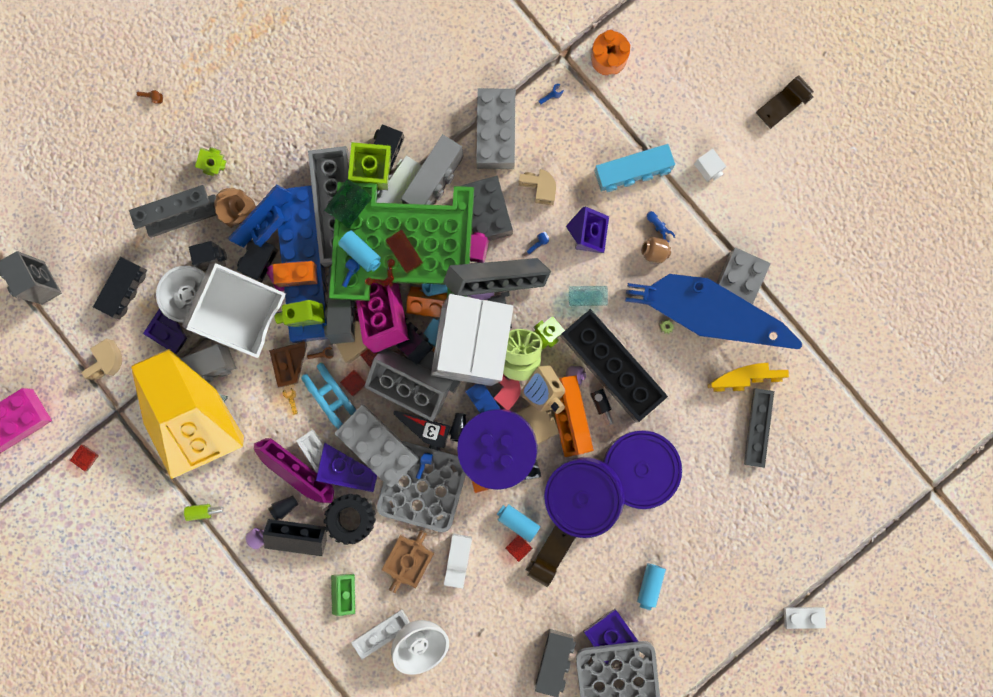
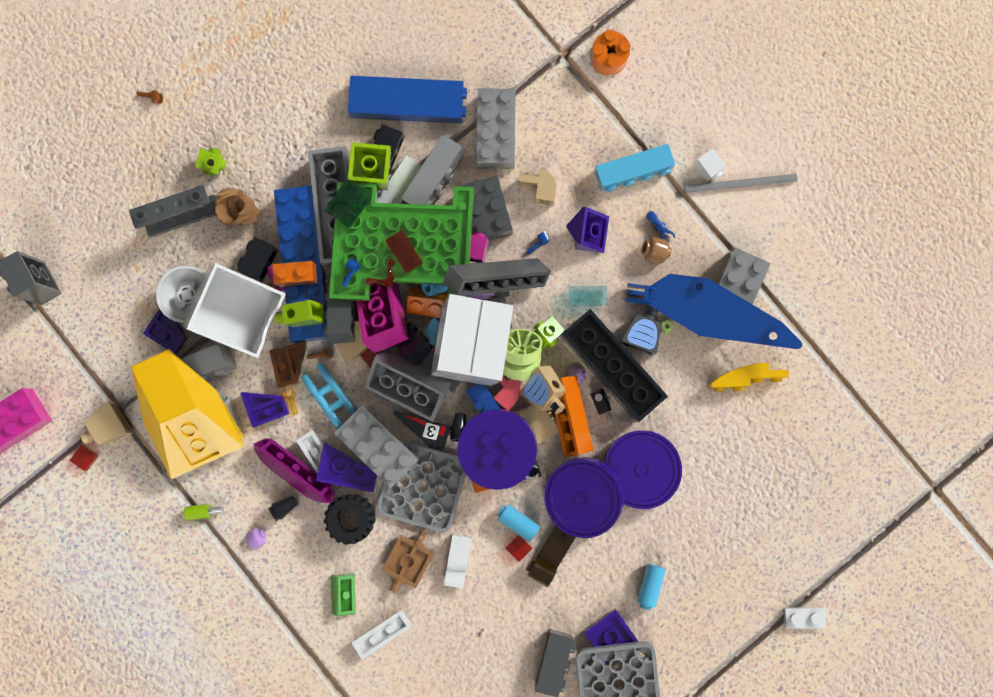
(106, 425): none -> tan torso
(108, 360): tan brick -> none
(120, 288): black brick -> none
(206, 254): black brick -> none
(263, 219): blue bracket -> none
(264, 407): none -> dark purple wing
(294, 537): black brick -> none
(353, 383): clear red tile -> none
(360, 251): medium azure brick -> none
(407, 99): none -> blue brick
(419, 647): white piece -> none
(425, 459): blue hand -> none
(553, 93): blue hand -> none
(643, 332): none -> torso
(740, 183): none -> light grey piece
(759, 427): dark grey plate -> none
(785, 102): dark brown door -> none

